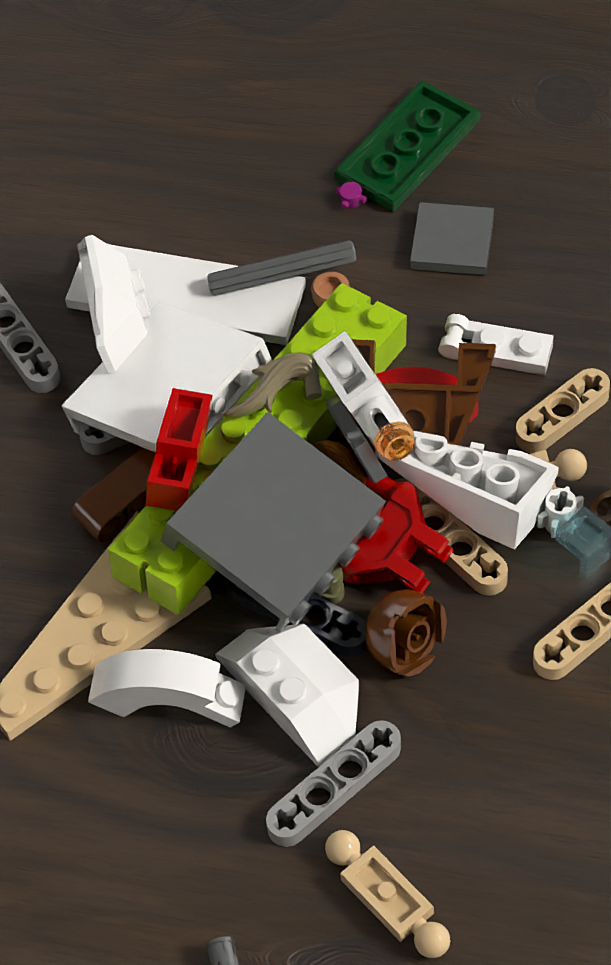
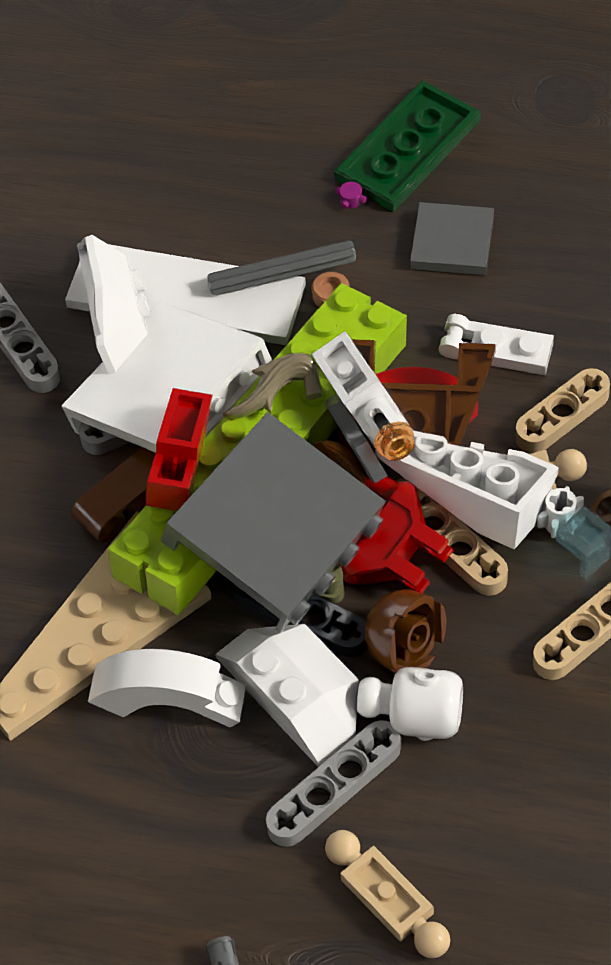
(418, 702): none -> white piece

